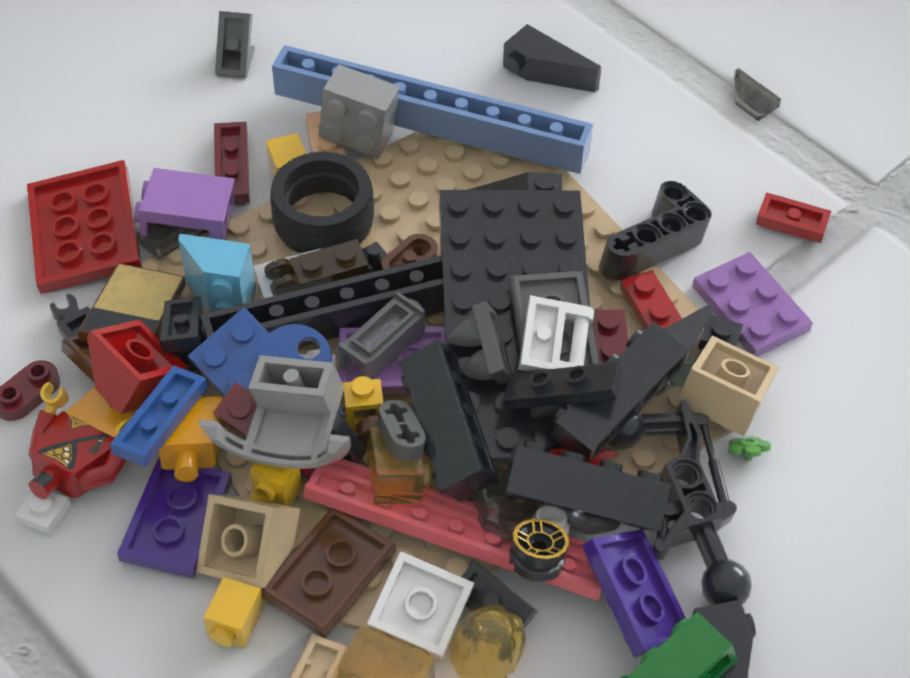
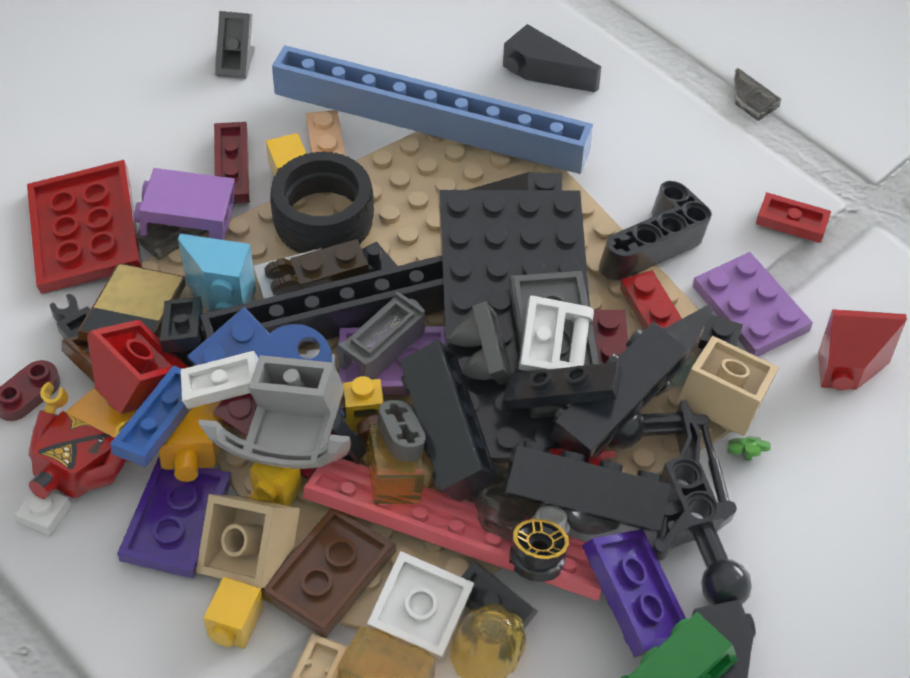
(217, 379): none -> white plate
(358, 111): light grey brick -> none
(412, 249): reddish brown plate -> none
(857, 346): none -> red slope

